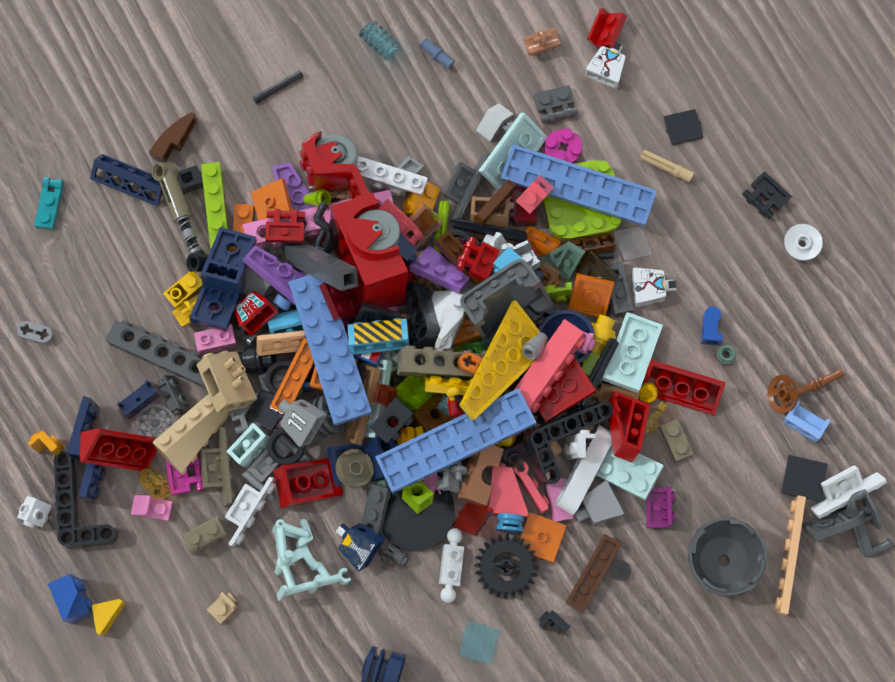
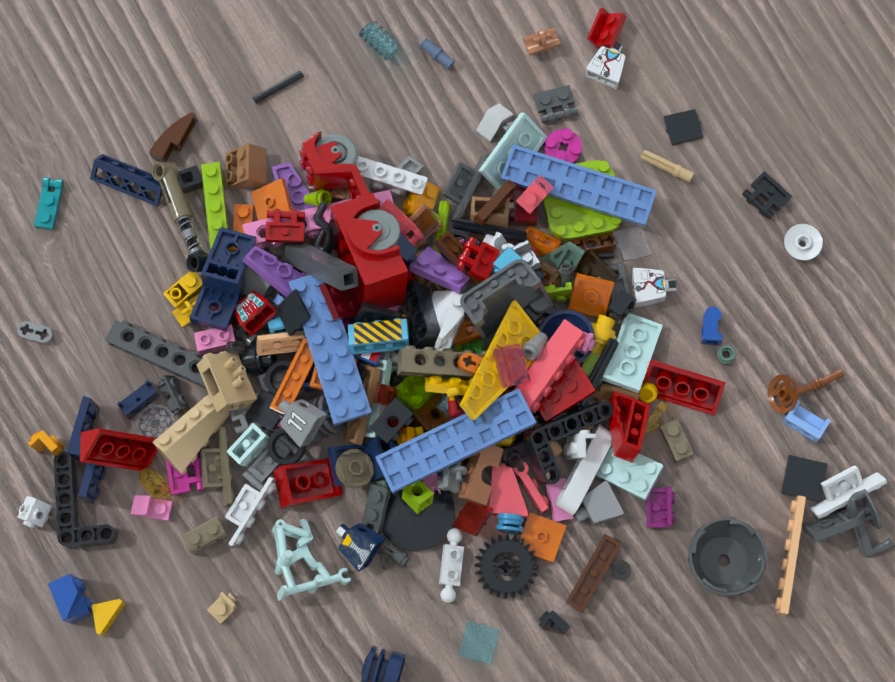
(235, 347): none -> clear smoke tile
(246, 167): none -> medium nougat slope
(293, 312): none -> black piece
(511, 365): none -> clear pink plate
(566, 273): none -> dark grey pin
(621, 305): none -> black brick

